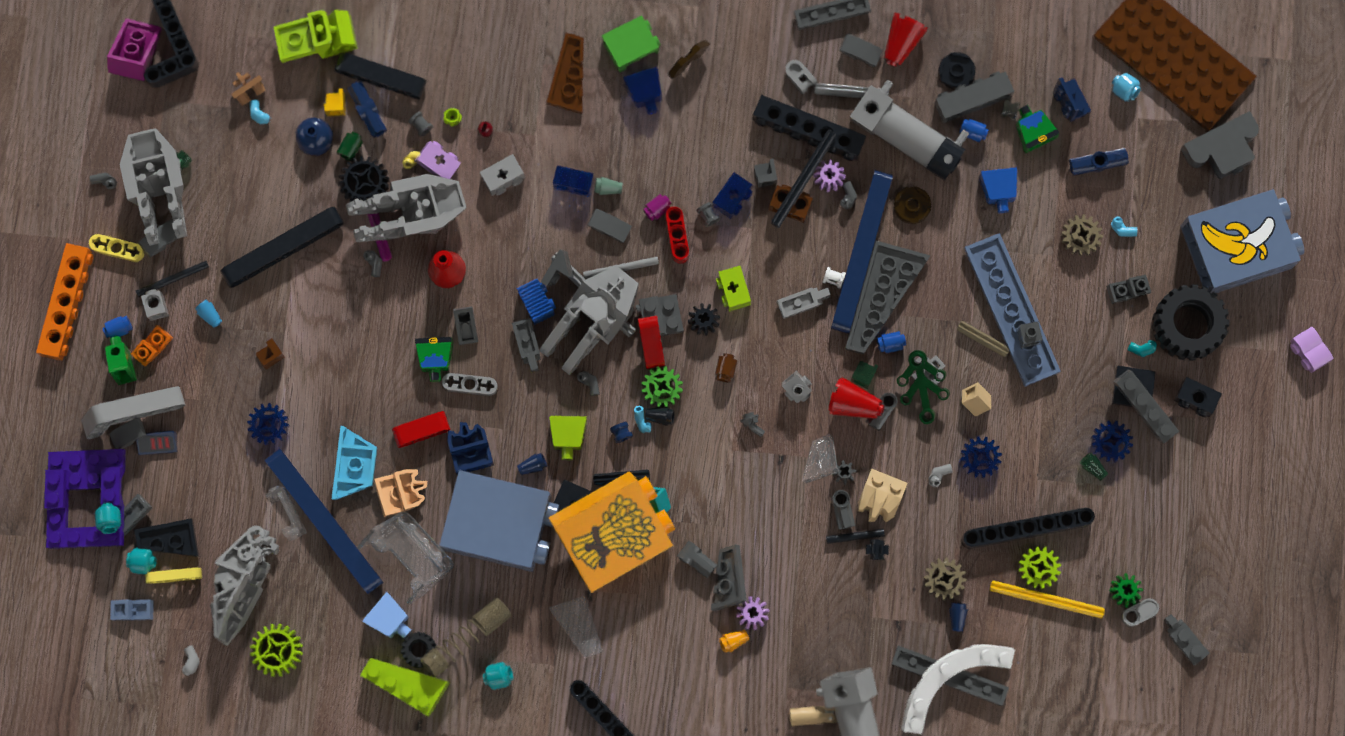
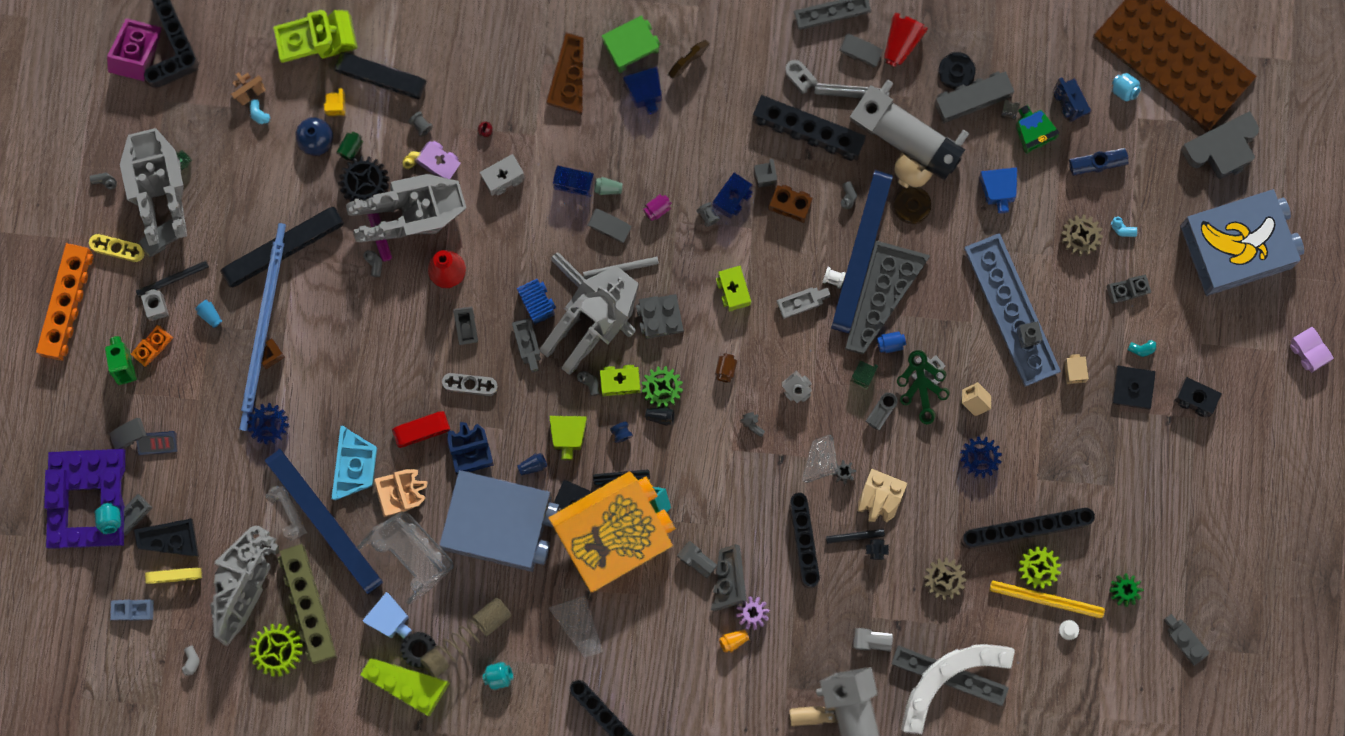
(105, 414): light grey beam -> none
(117, 327): blue brick -> none
(140, 561): teal head -> none
(262, 327): none -> medium blue axle
(326, 650): none -> olive brick
(367, 109): dark blue piece -> none
(434, 355): green torso -> none
(452, 112): lime plate -> none
(560, 264): dark grey slope -> none
(628, 386): none -> lime brick
(639, 418): medium azure arm -> none
(651, 342): red beam -> none
(677, 226): red beam -> none
(707, 325): black gear -> none
(800, 531): none -> black beam
(803, 178): black axle -> none
(822, 178): lavender gear -> none
(843, 512): dark grey piece -> none
(854, 401): red cone -> none
(866, 639): none -> light grey piece
(911, 172): none -> tan cylinder
(937, 474): light grey arm -> none
(958, 615): dark blue cone -> none
(975, 129): blue brick -> none
(983, 338): dark tan axle -> none
(1069, 630): none -> white plate
(1076, 369): none -> tan brick
(1093, 466): clear green cone -> none
(1110, 433): clear blue gear -> none
(1143, 611): light grey piece -> none
(1146, 406): dark grey brick -> none
(1208, 305): black tyre -> none

